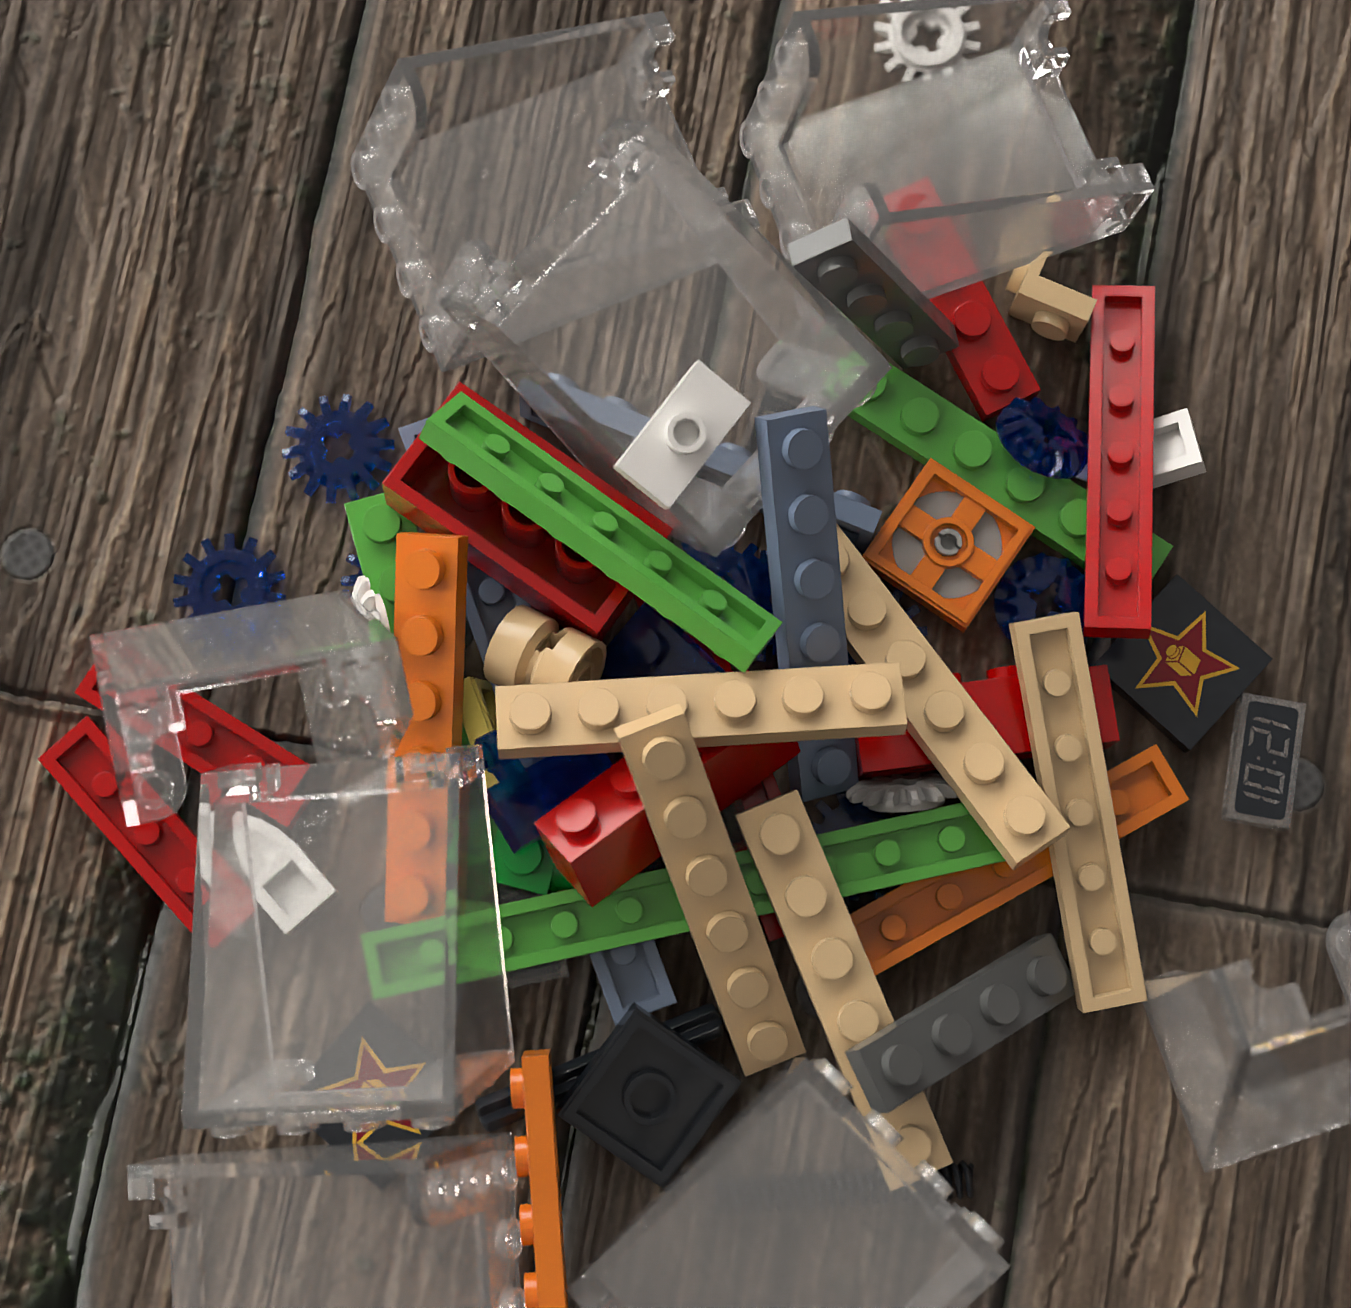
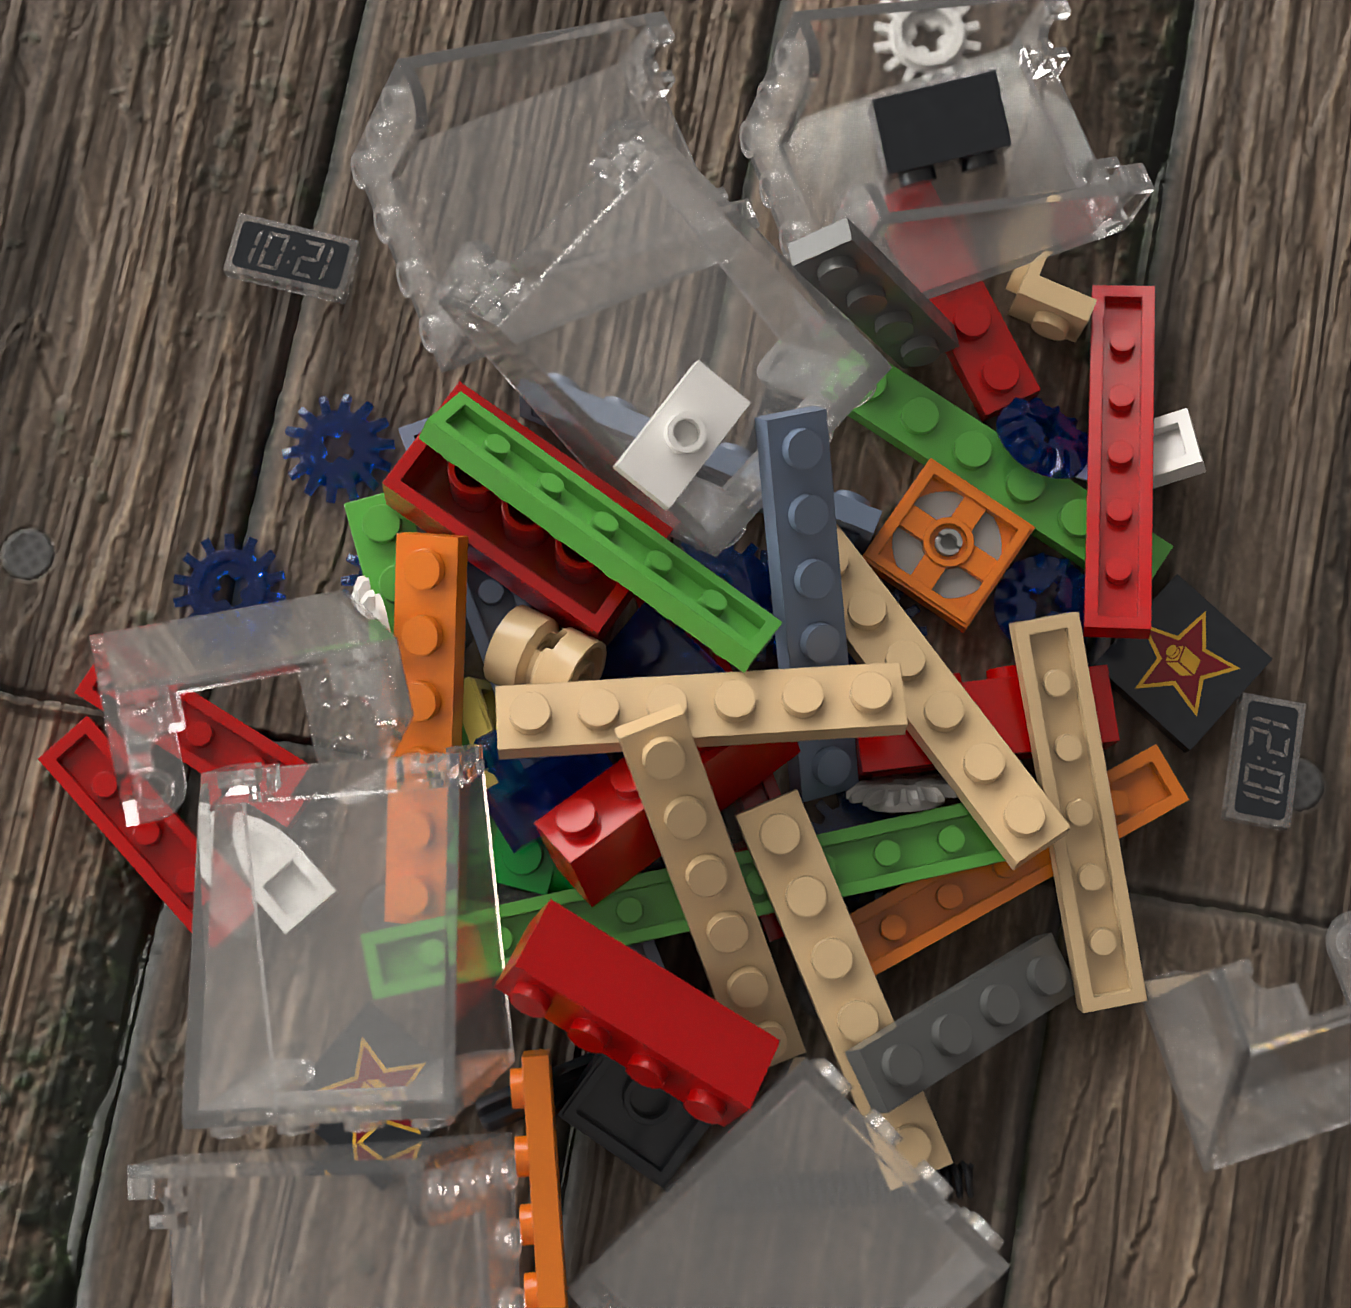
(292, 258): none -> tile
(637, 1015): none -> red brick
(940, 128): none -> black brick

